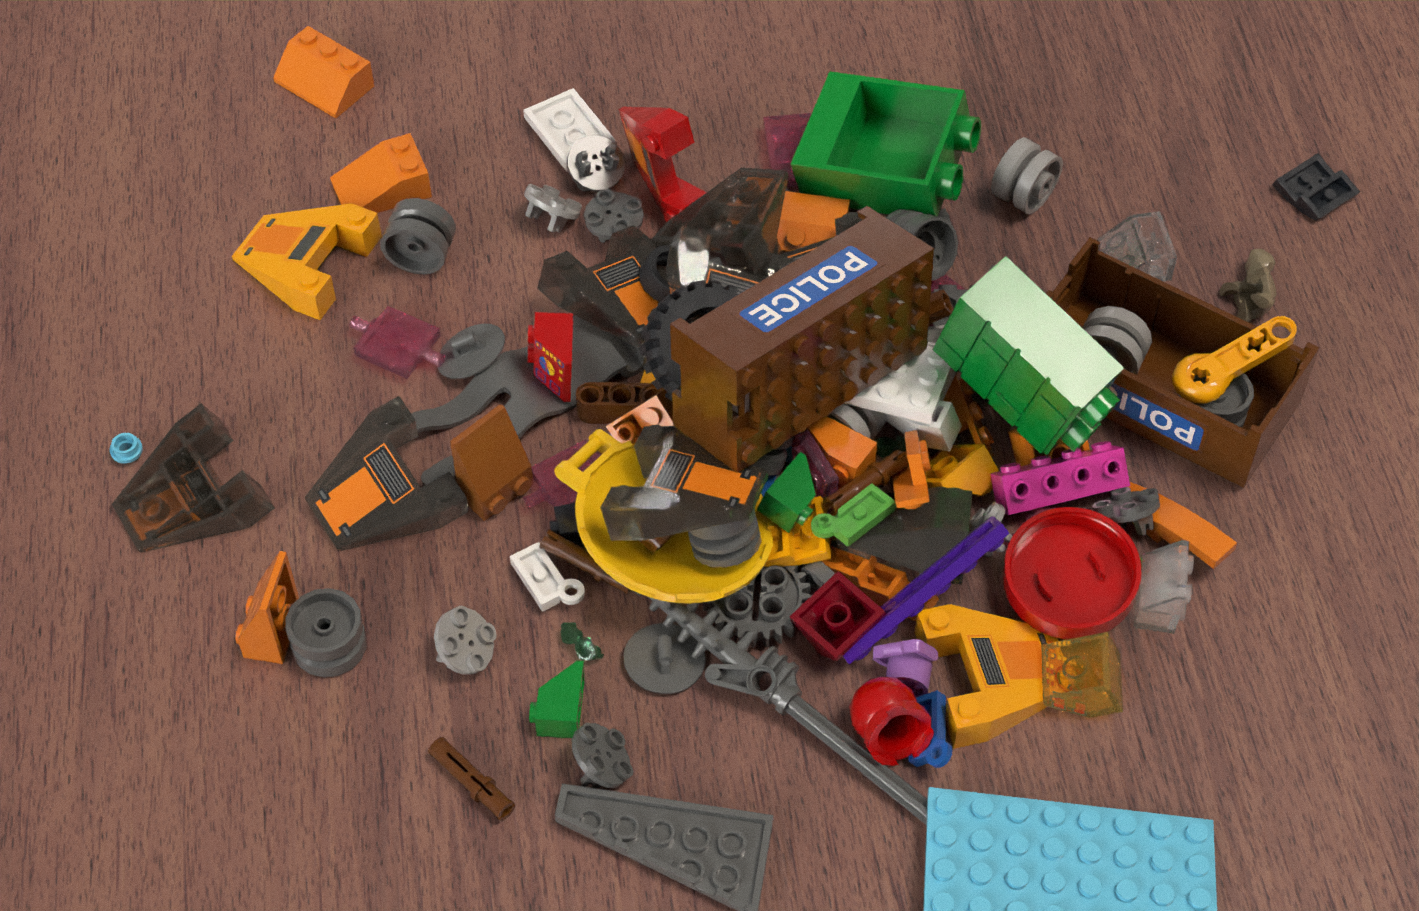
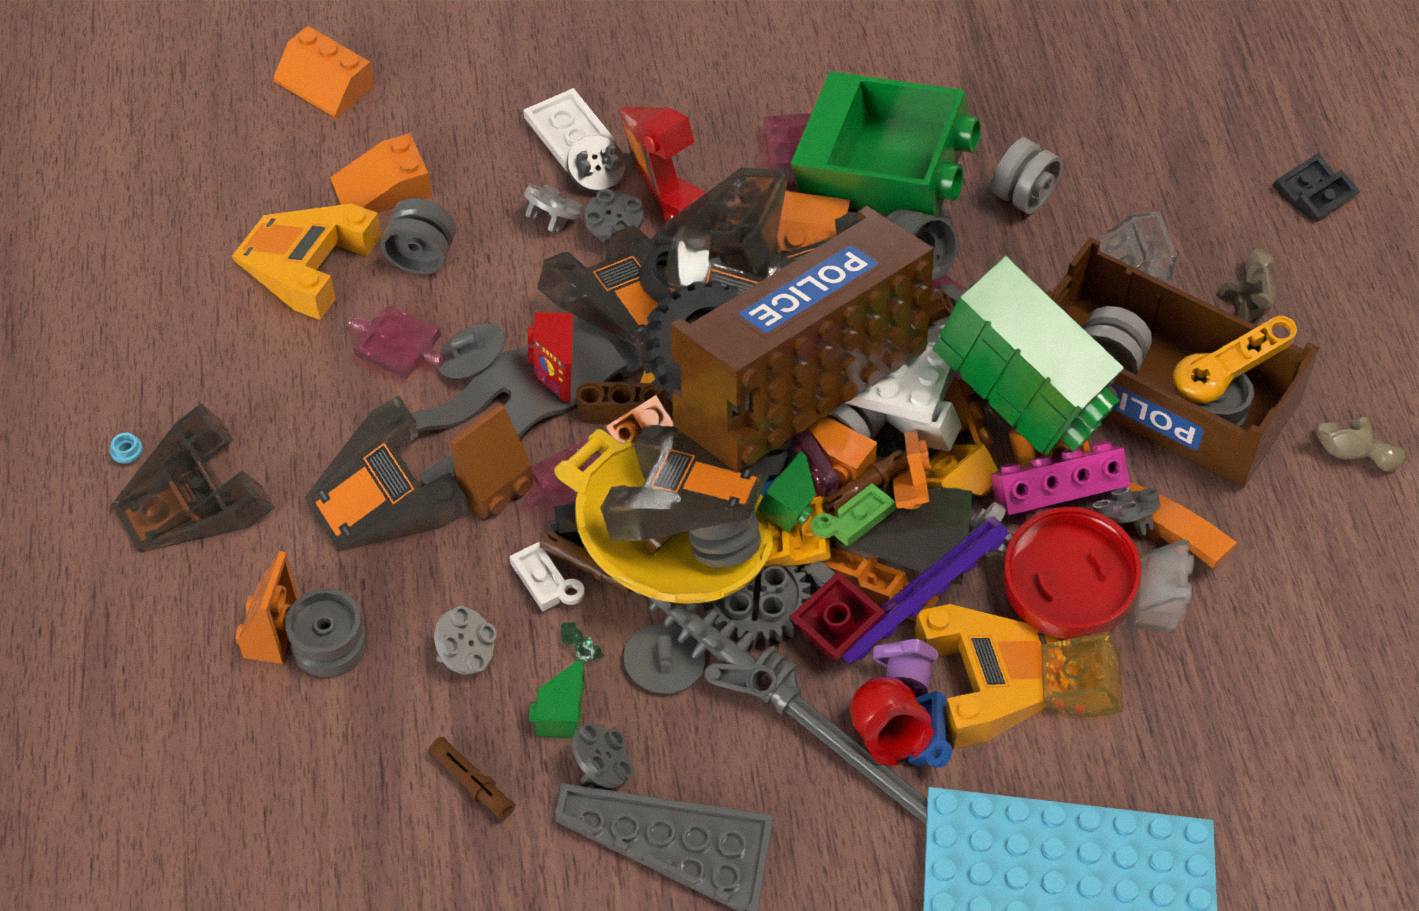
(1359, 443): none -> dark tan animal

